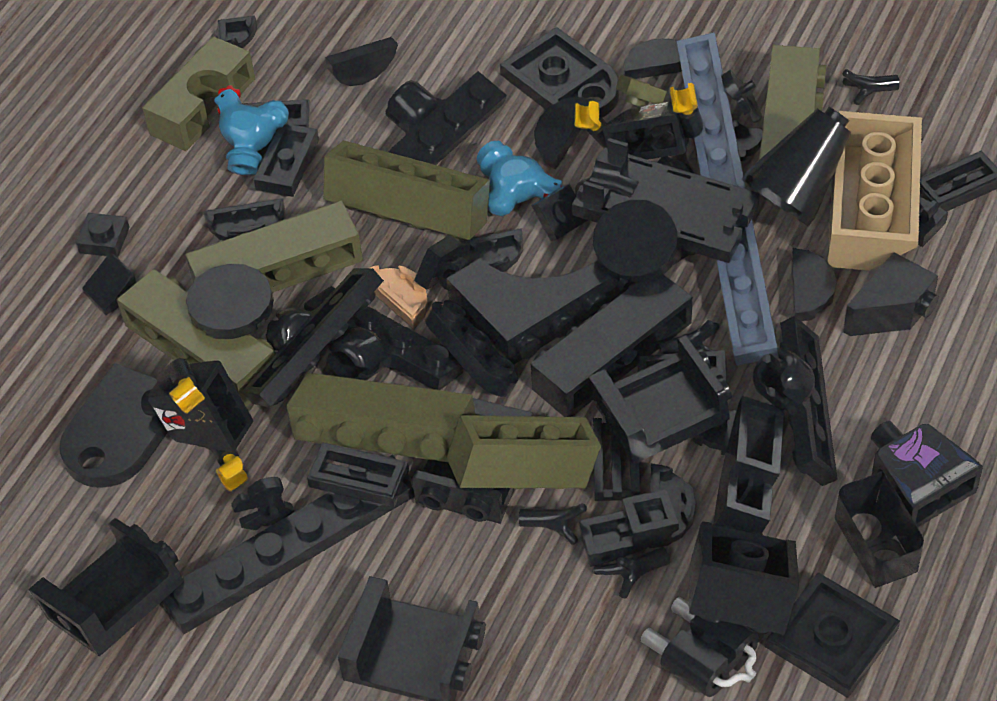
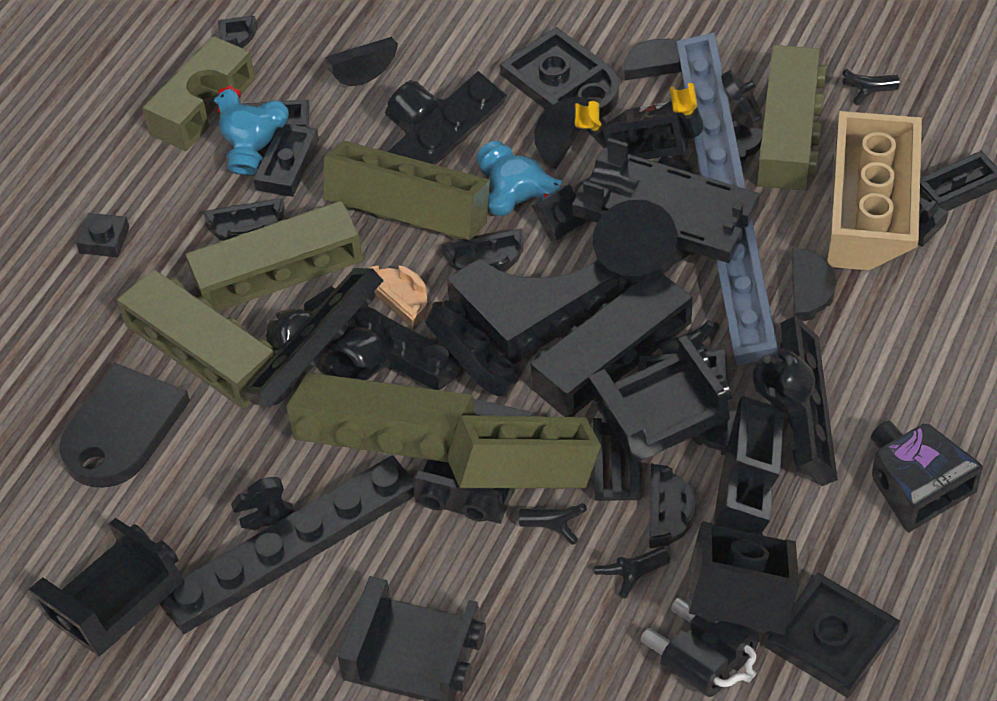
(108, 284): black slope -> none
(202, 410): black torso -> none
(229, 301): black tile -> none
(354, 480): black tile -> none
(439, 263): black tile -> none
(640, 92): olive plate -> none
(640, 525): black slope -> none
(802, 164): black cone -> none
(892, 298): black slope -> none
(895, 520): black piece -> none

